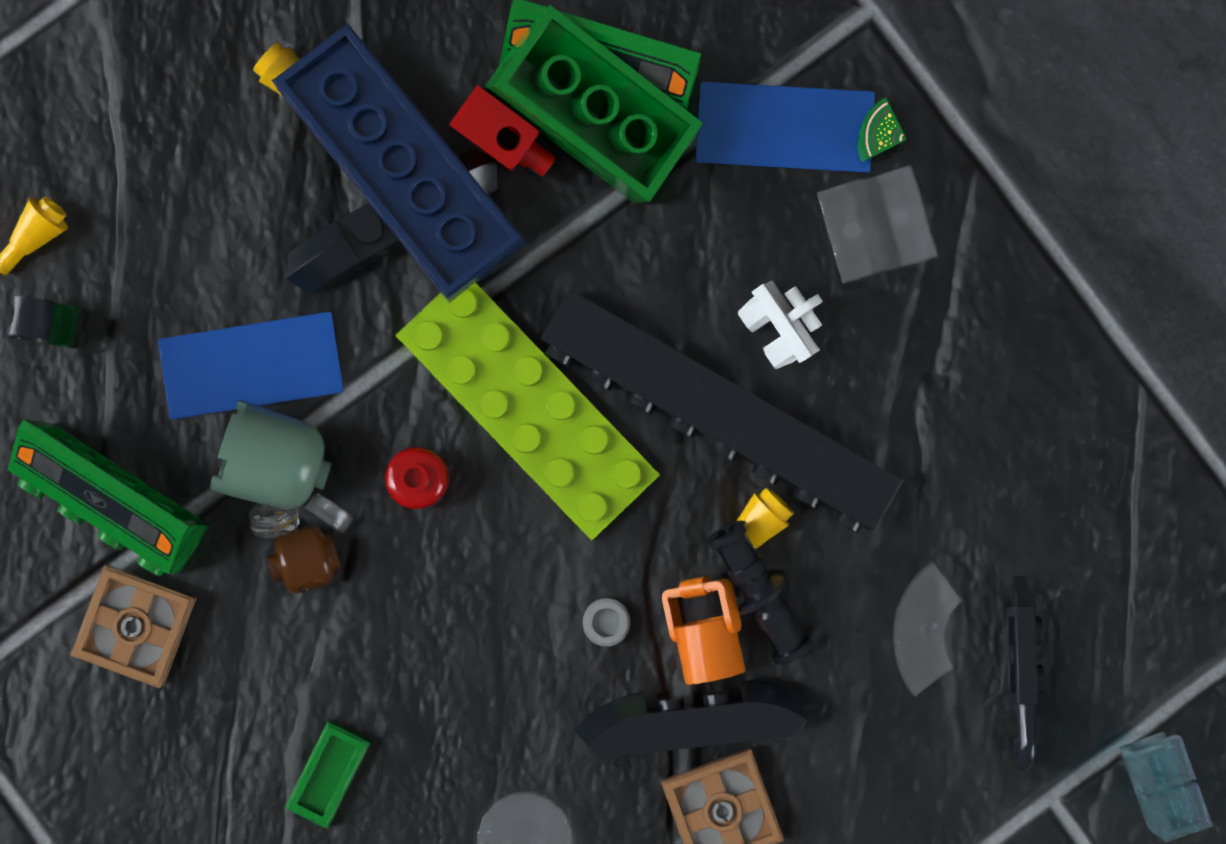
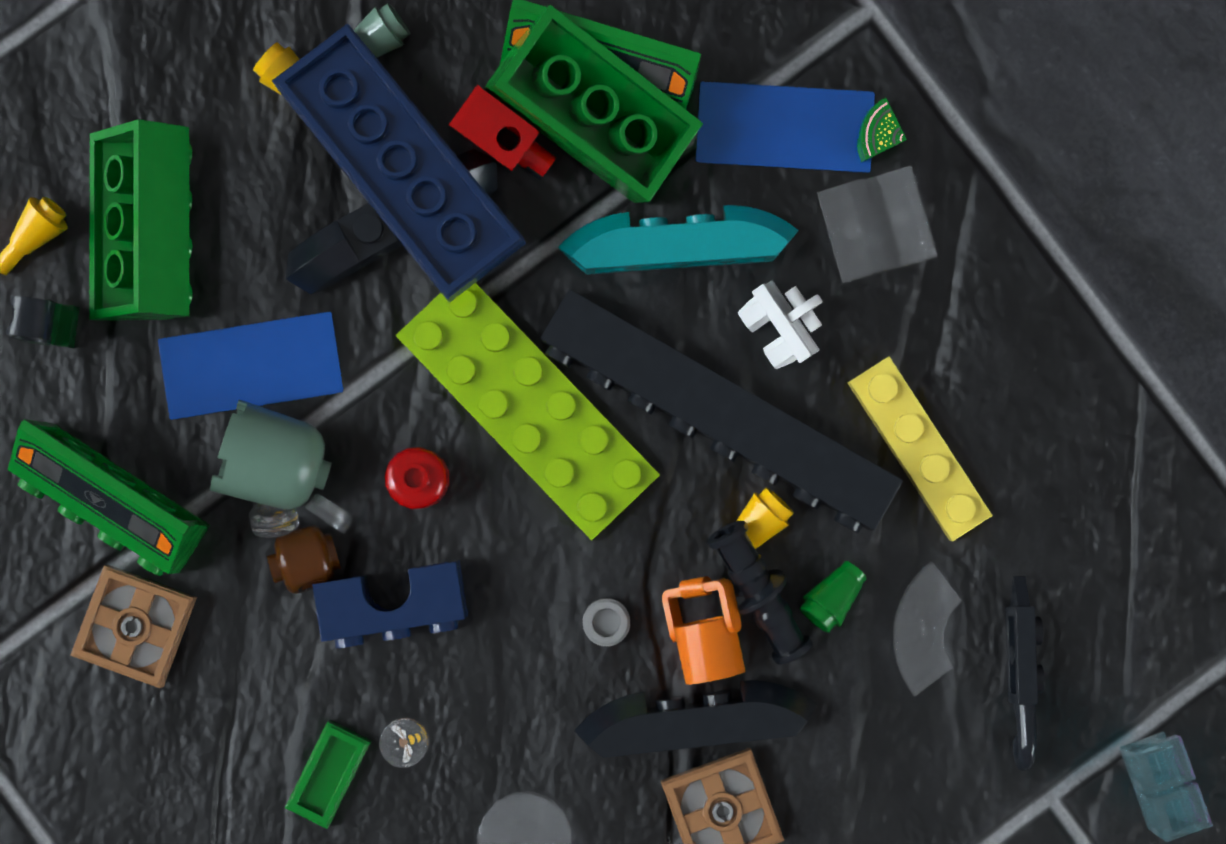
(140, 222): none -> green slope
(349, 611): none -> dark blue arch
(382, 30): none -> sand green cone
(404, 742): none -> clear tile
(741, 238): none -> teal brick
(832, 598): none -> green cone
(919, 449): none -> light yellow plate

